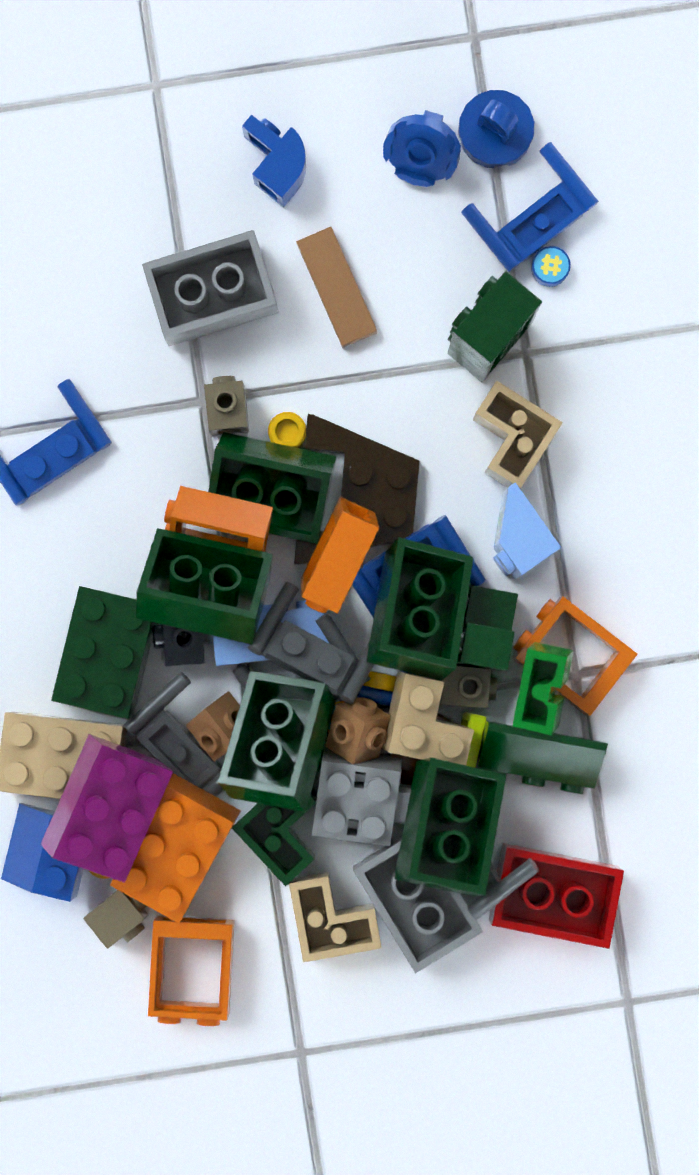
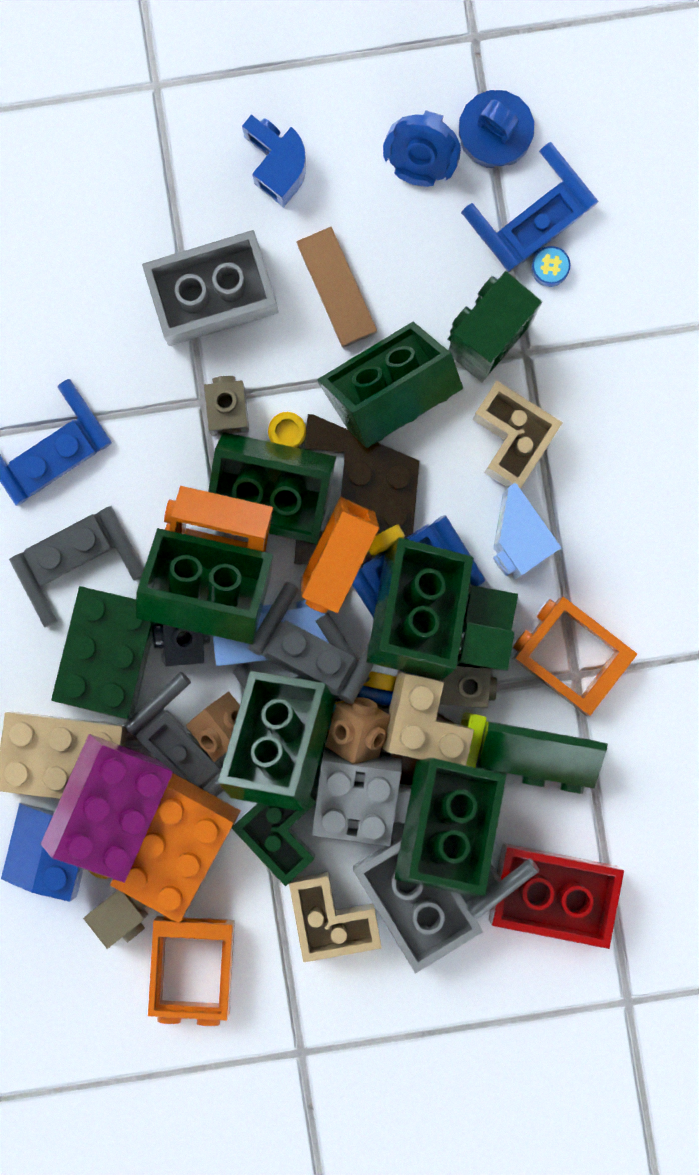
(69, 550): none -> dark grey plate
(385, 540): none -> yellow tile
(391, 383): none -> dark green slope
(537, 704): green brick -> none

